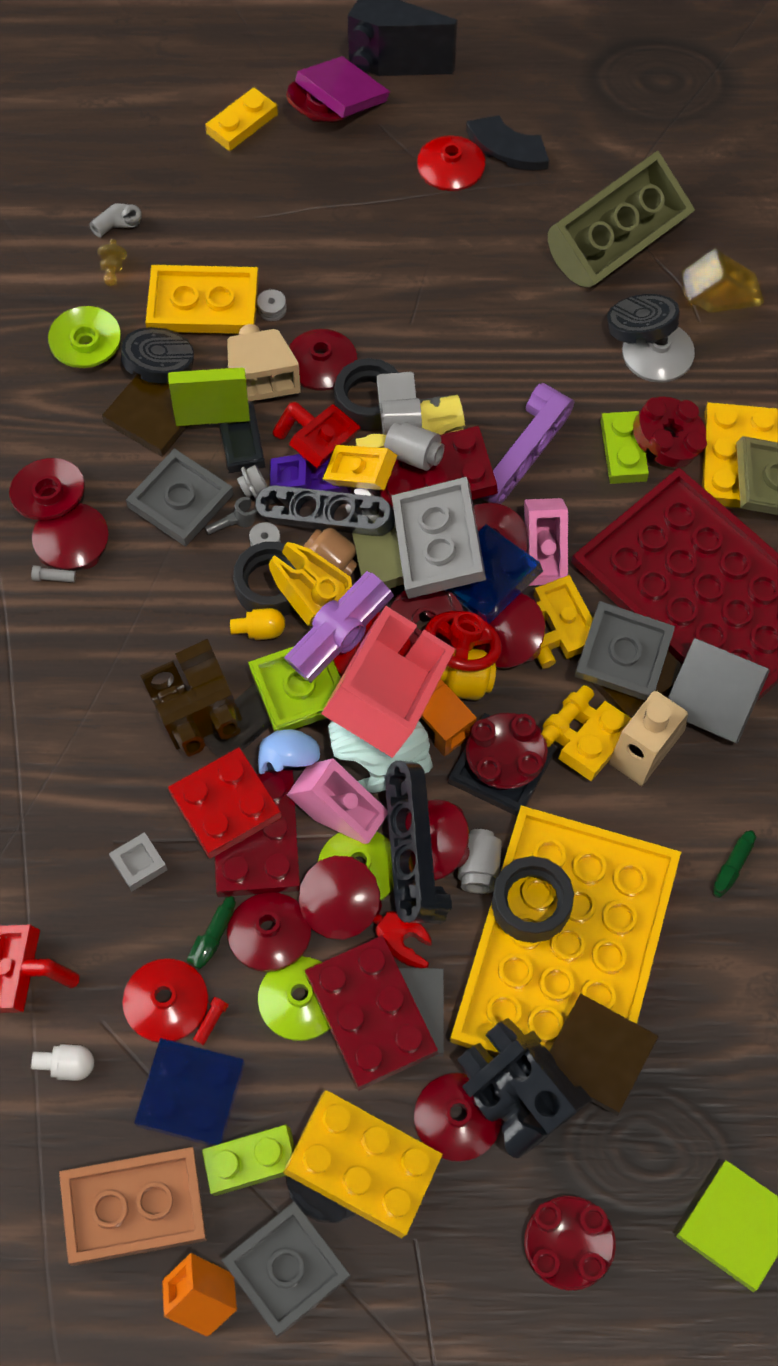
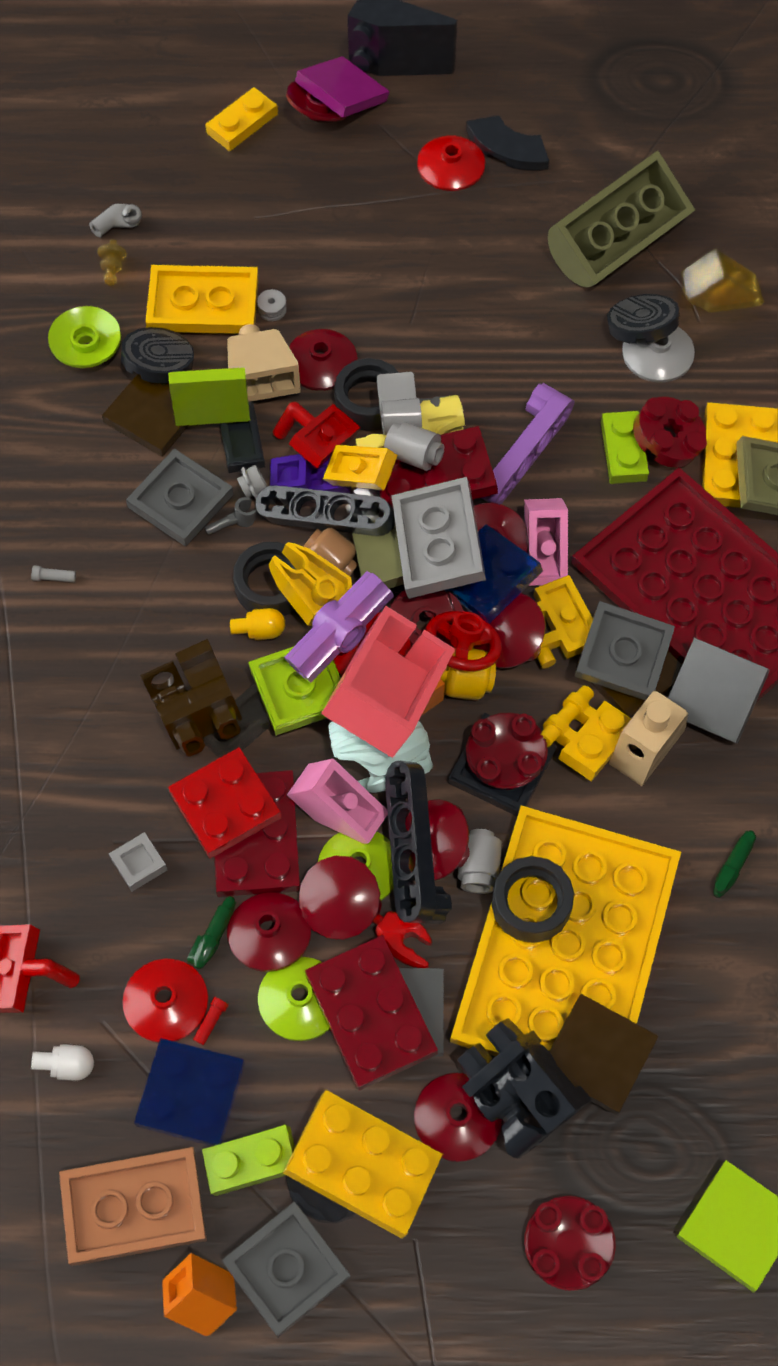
(46, 489): dark red dish -> none
(71, 539): dark red dish -> none
(264, 533): light grey piece -> none
(287, 750): light blue hair -> none
(448, 719): orange panel -> none

